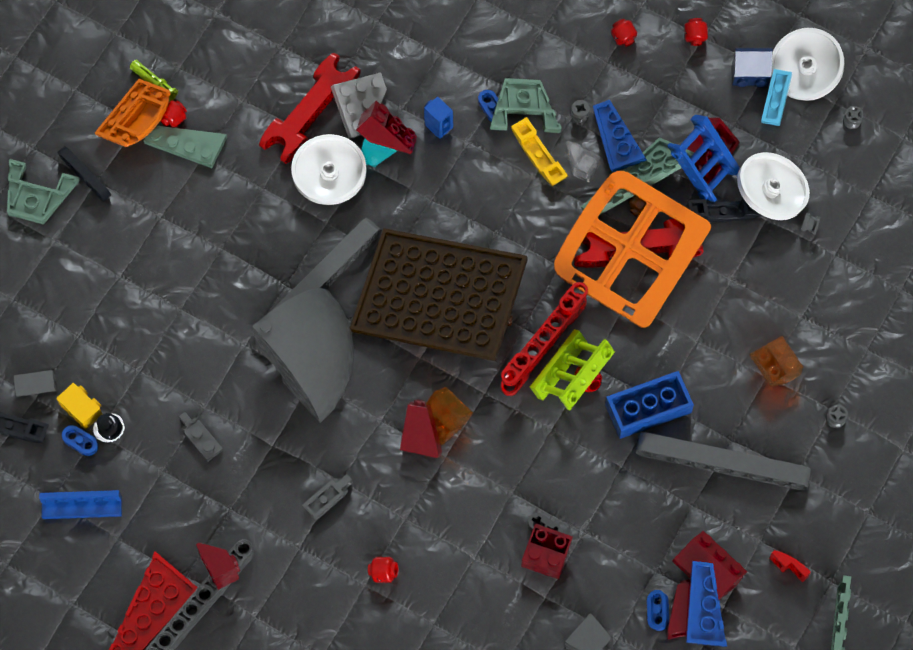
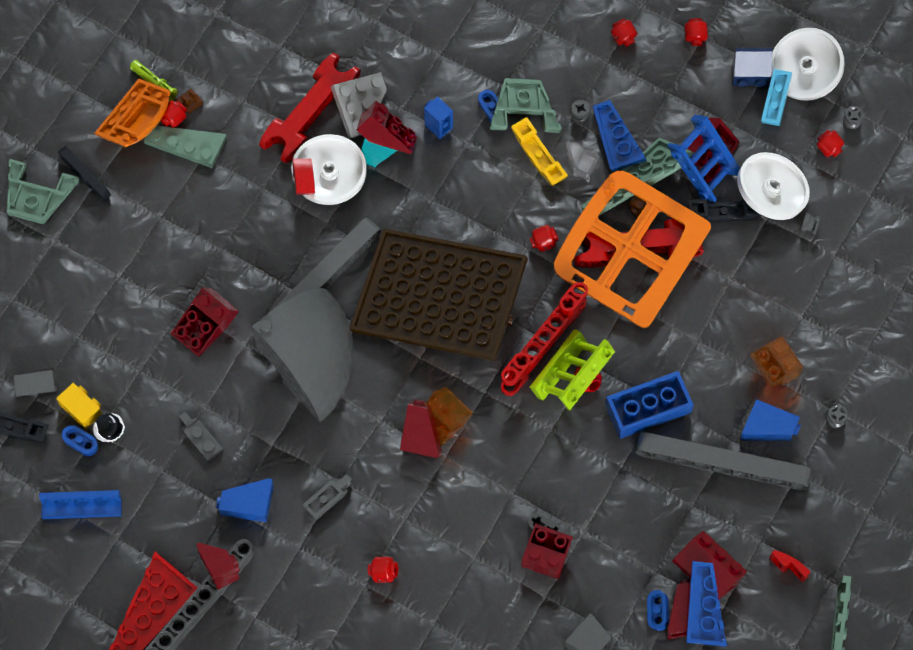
(190, 100): none -> reddish brown tile
(204, 320): none -> dark red slope
(247, 501): none -> blue slope
(303, 176): none -> red slope
(544, 238): none -> red head
(770, 424): none -> blue slope
(830, 143): none -> red head

